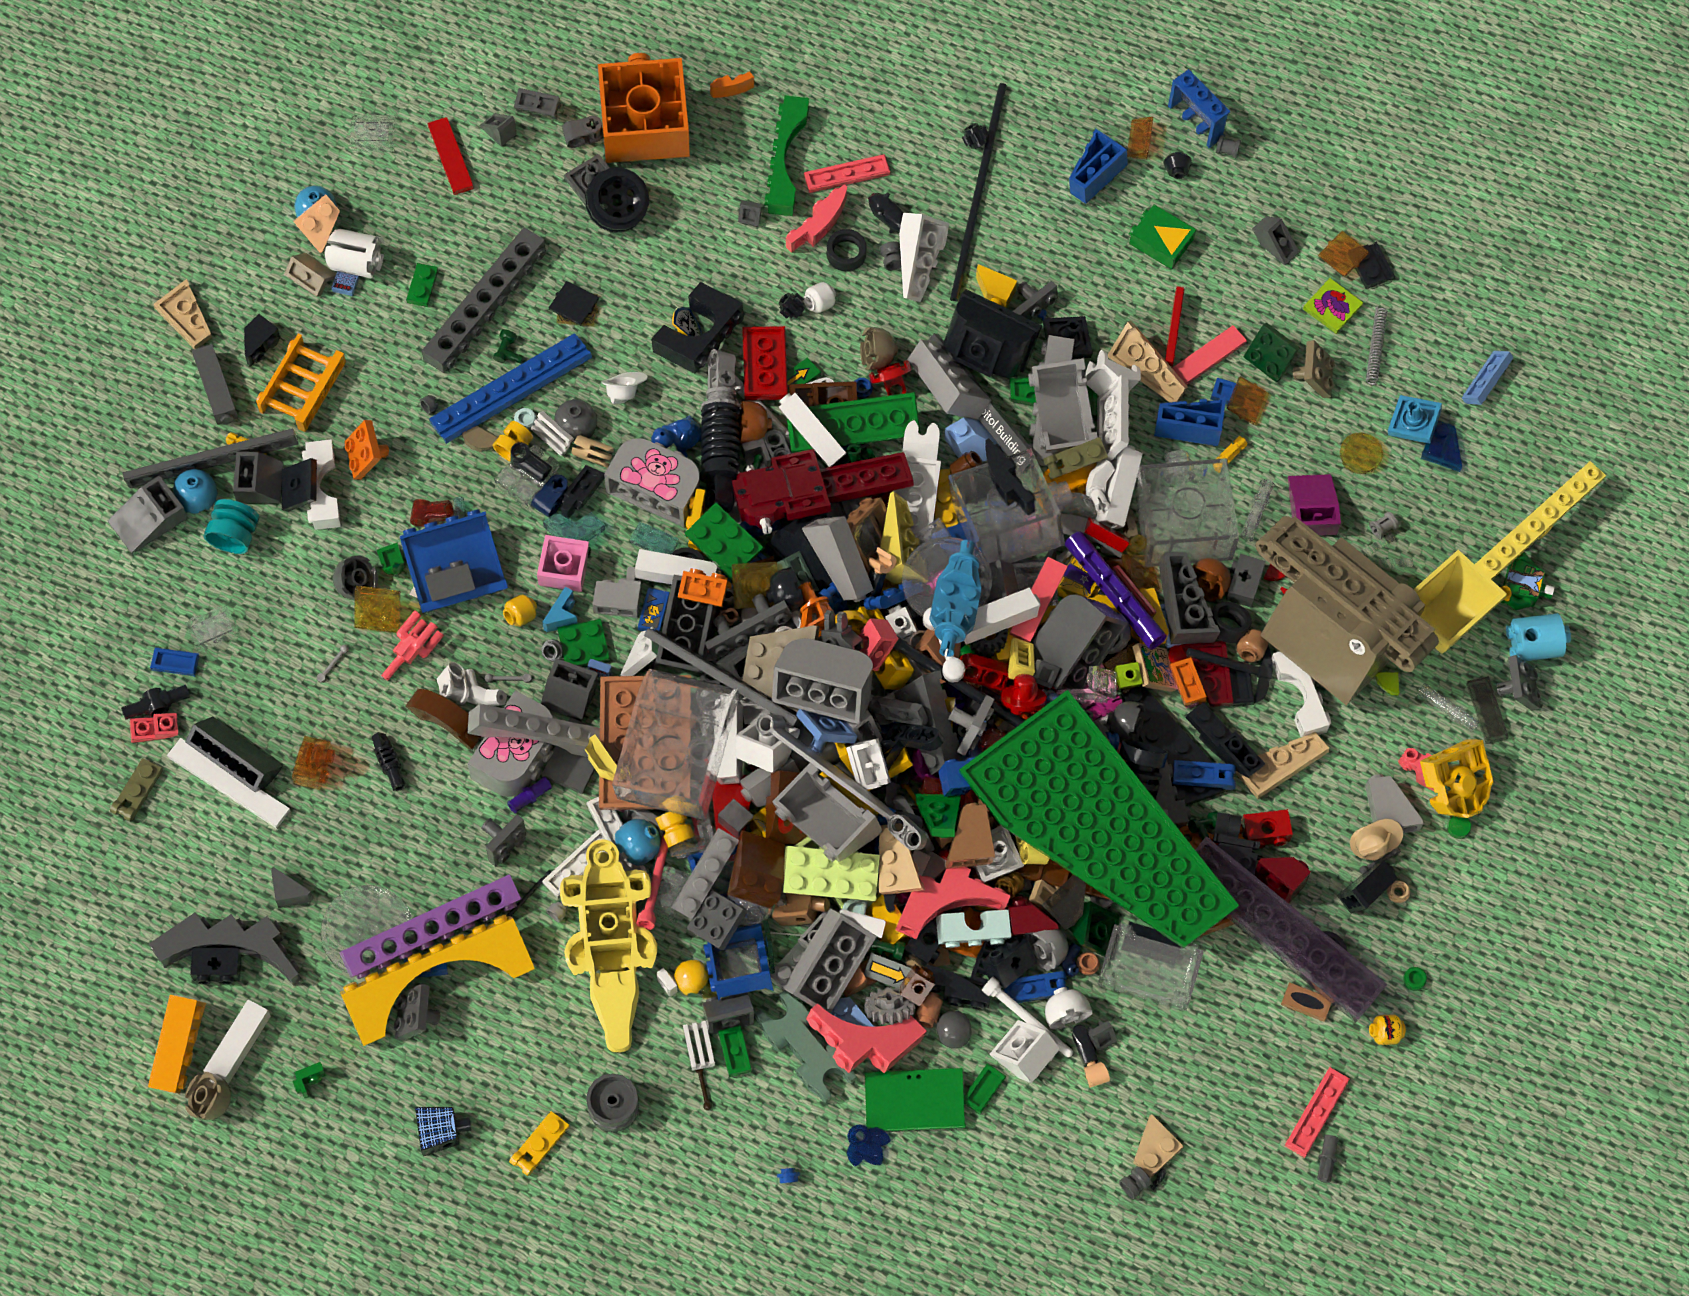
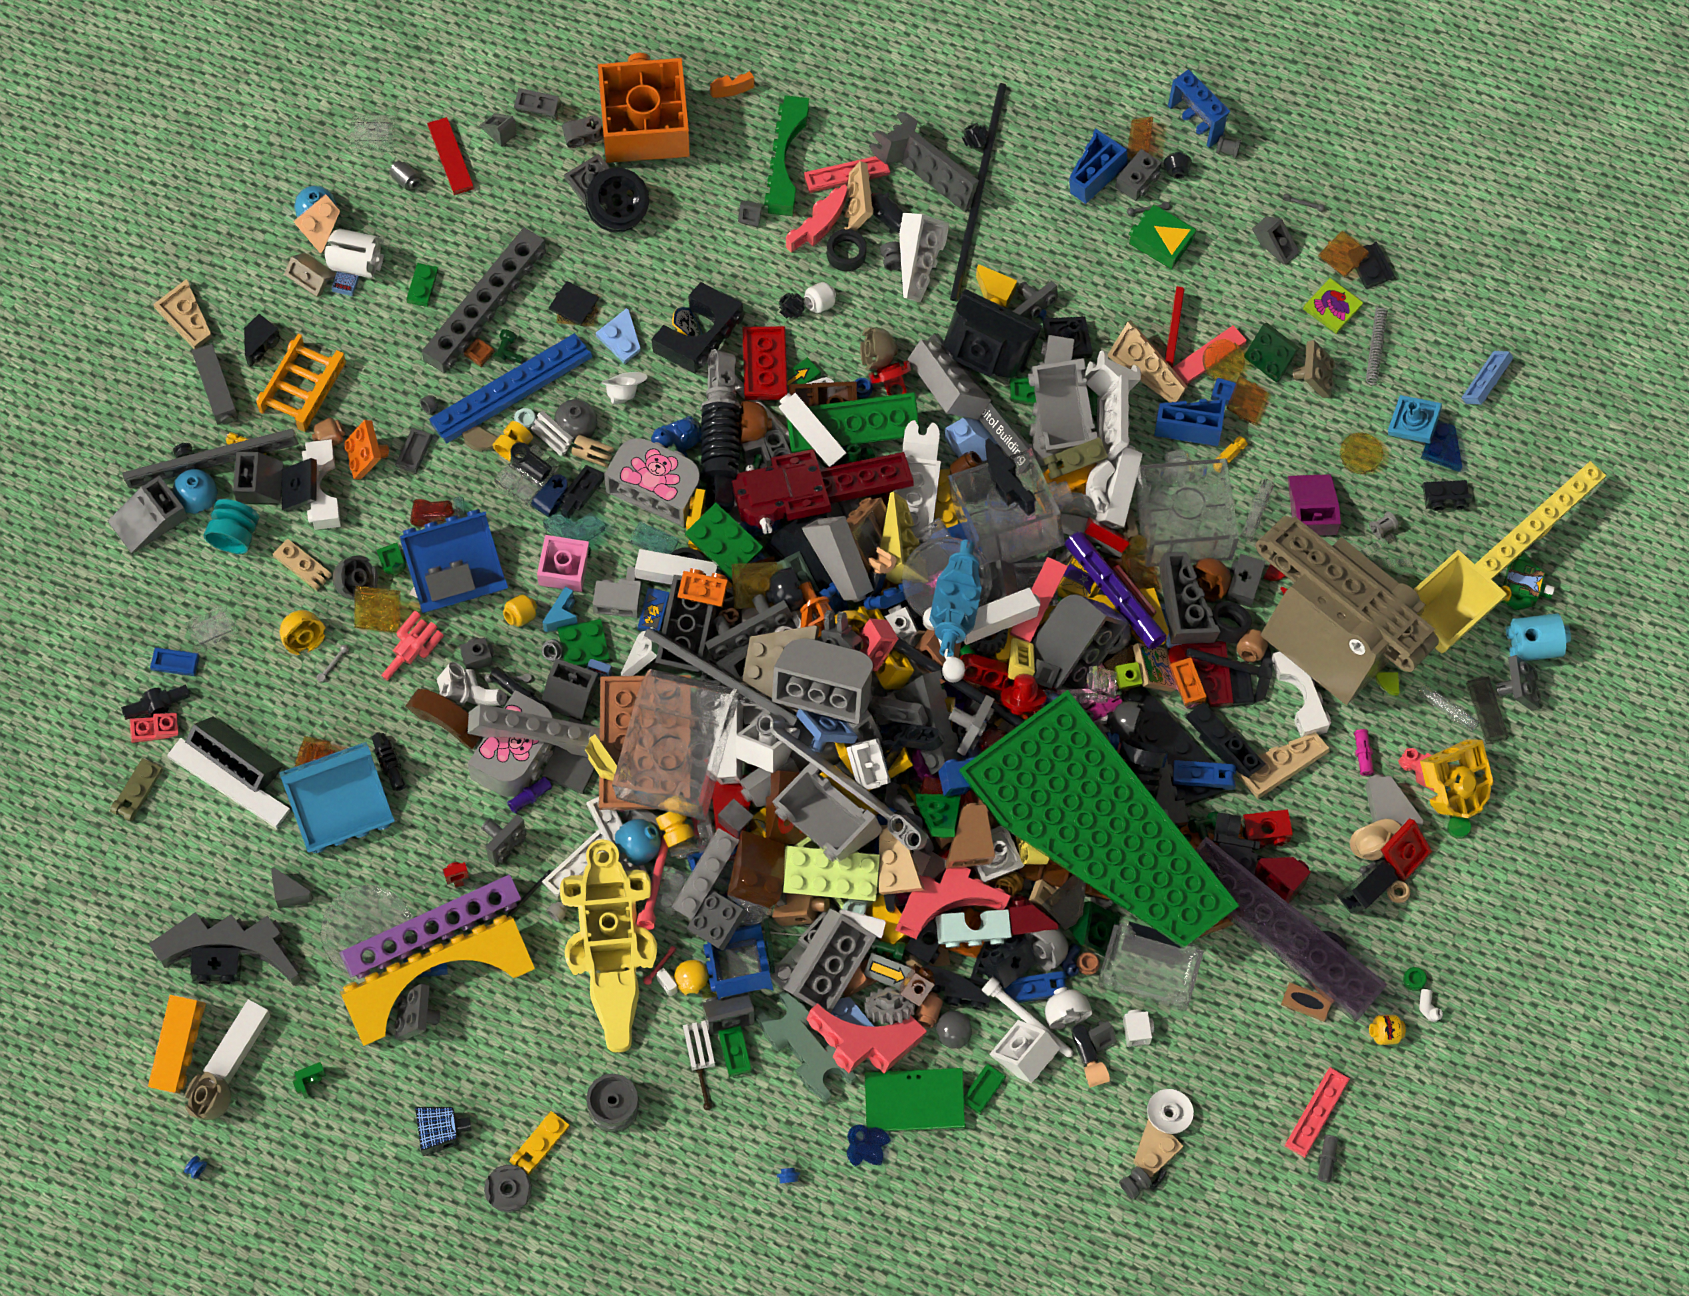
(183, 450): none -> black bush
(195, 1167): none -> blue bush
(301, 564): none -> tan hinge
(301, 631): none -> yellow cylinder
(329, 430): none -> medium nougat head
(337, 798): none -> dark azure panel
(405, 175): none -> flat silver brick
(414, 450): none -> dark grey tile
(456, 873): none -> red plate
(477, 653): none -> dark grey brick
(479, 352): none -> dark orange tile
(497, 1183): none -> dark grey plate
(511, 685): none -> black pin
(620, 337): none -> light blue wing
(648, 979): none -> coral hinge
(860, 197): none -> tan wing
(925, 161): none -> dark grey hinge
(1131, 211): none -> dark grey hinge
(1138, 175): none -> dark grey brick
(1138, 1028): none -> white brick
(1174, 1102): none -> white dish
(1223, 360): none -> clear yellow tile
(1287, 197): none -> dark grey hinge
(1364, 752): none -> dark pink pin
(1406, 850): none -> red plate
(1427, 1009): none -> white arm
(1446, 495): none -> black bracket

